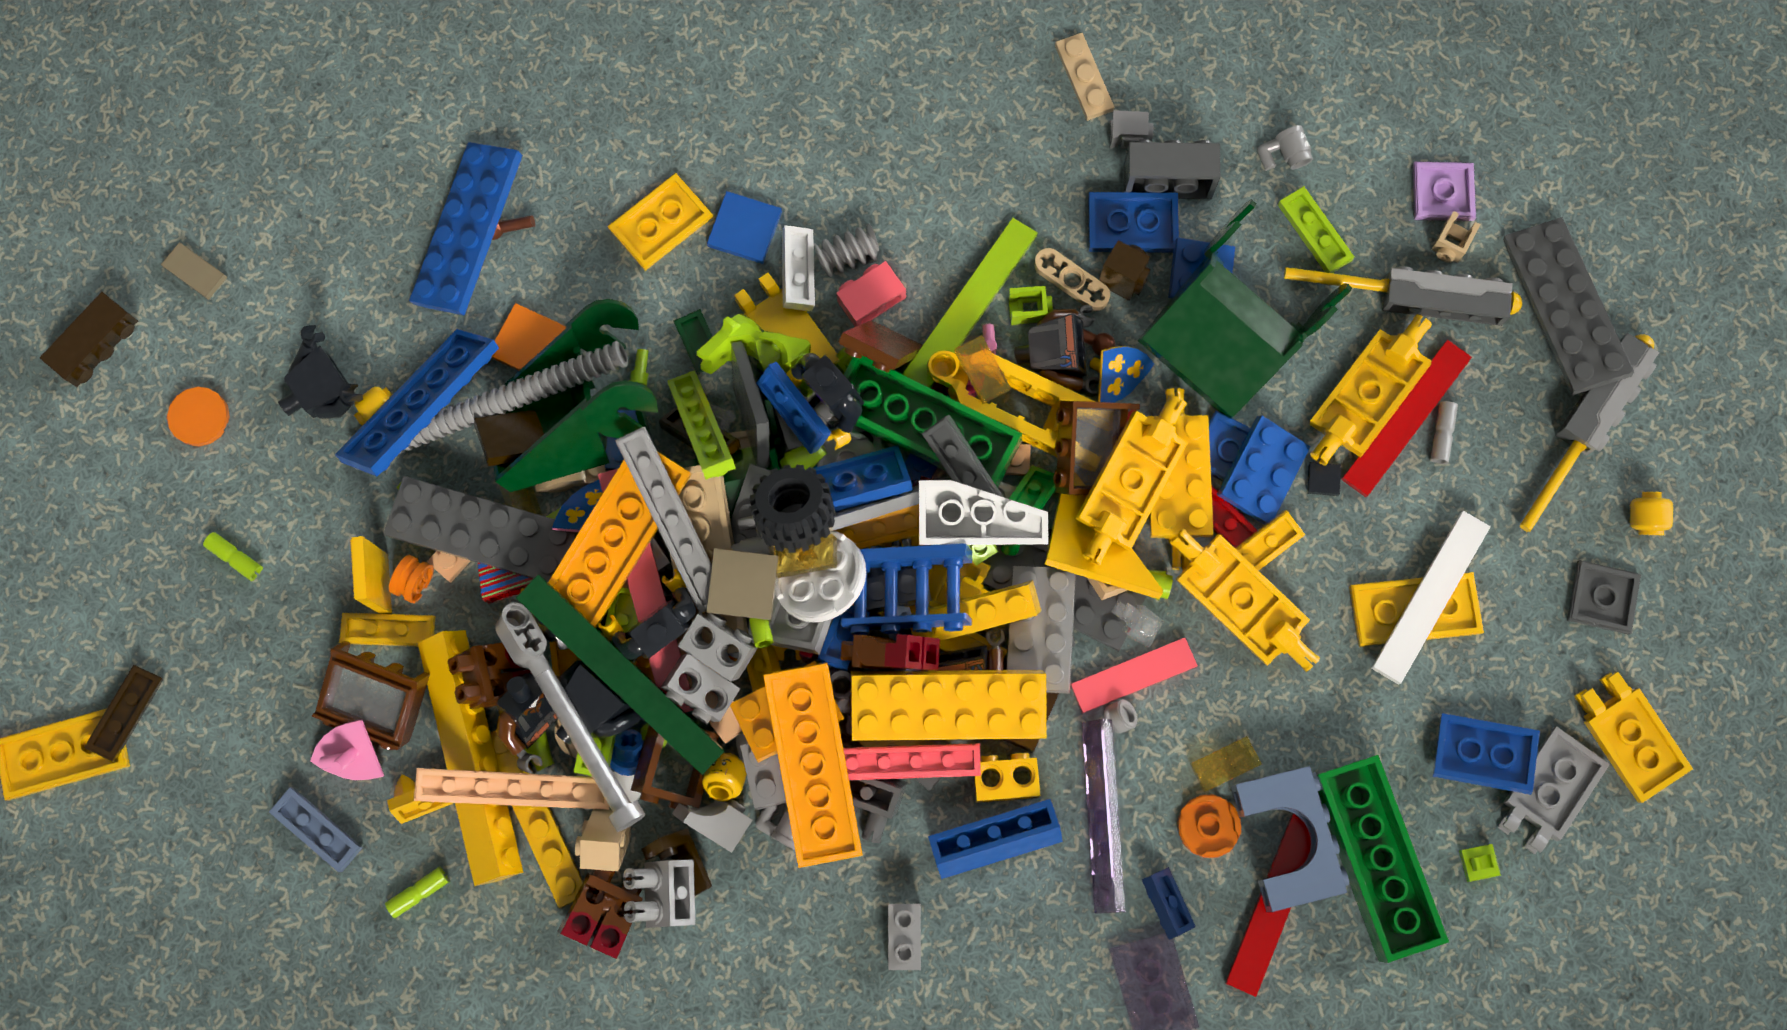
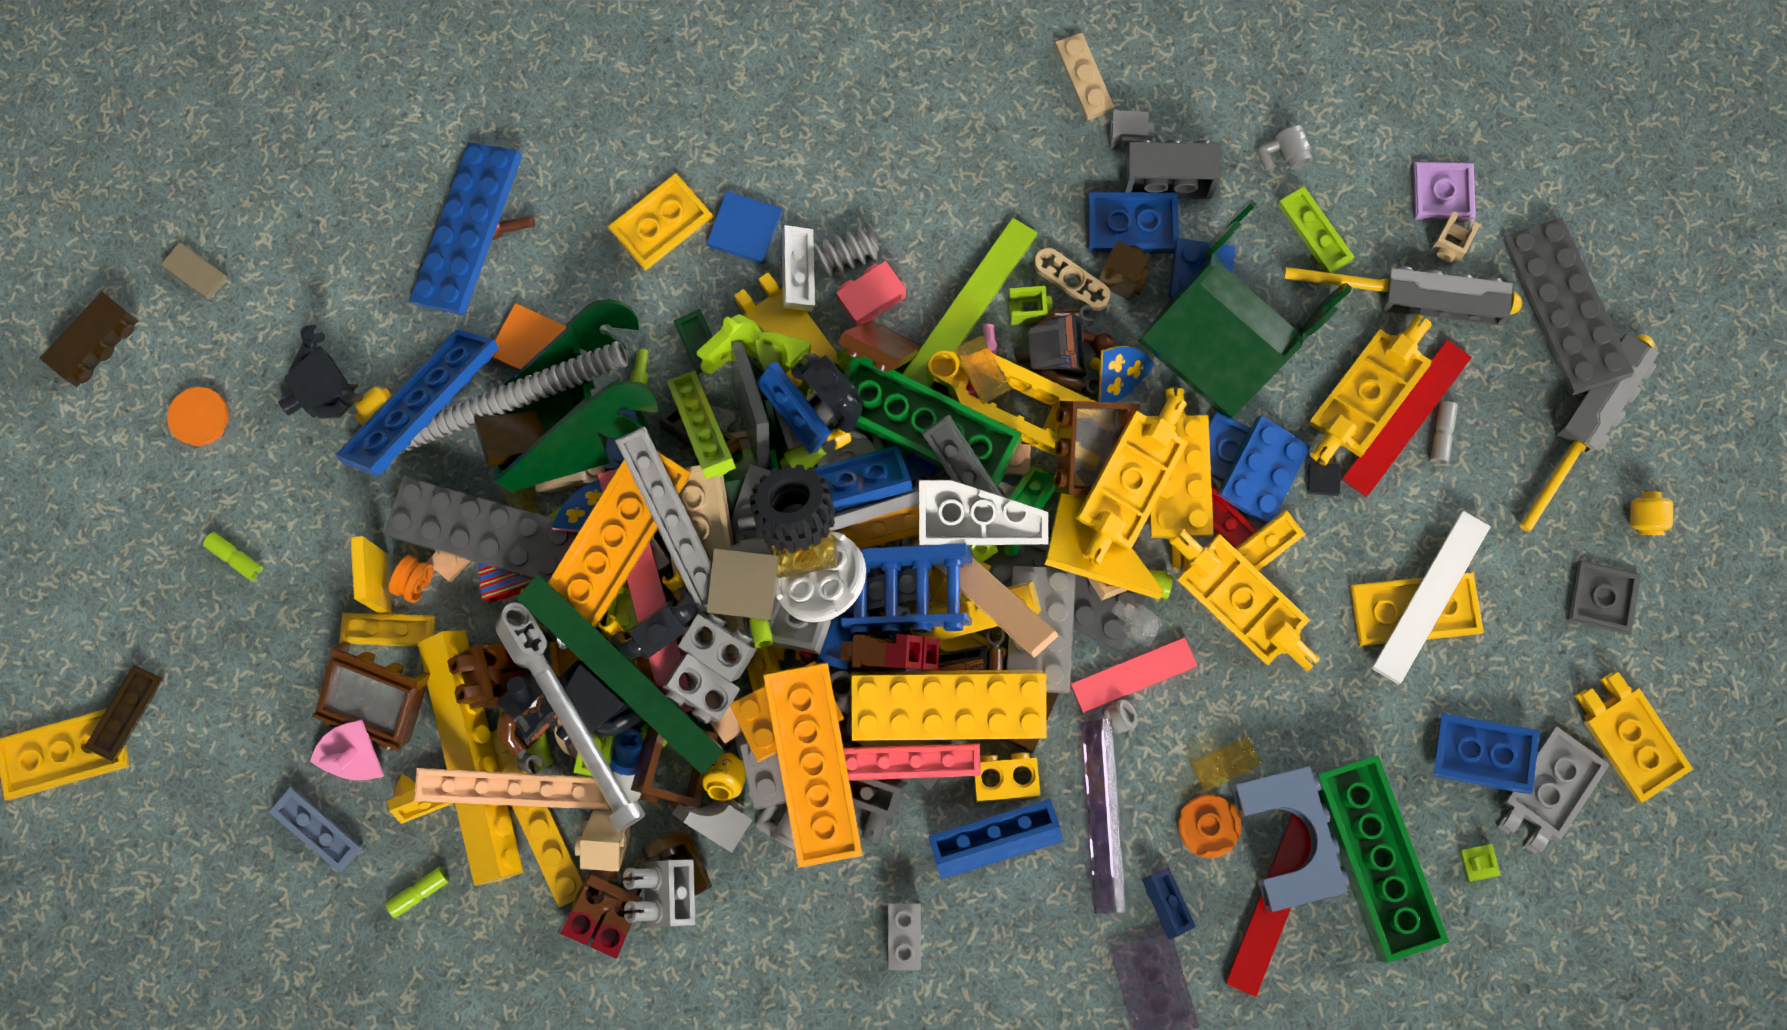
(1003, 607): none -> light nougat tile

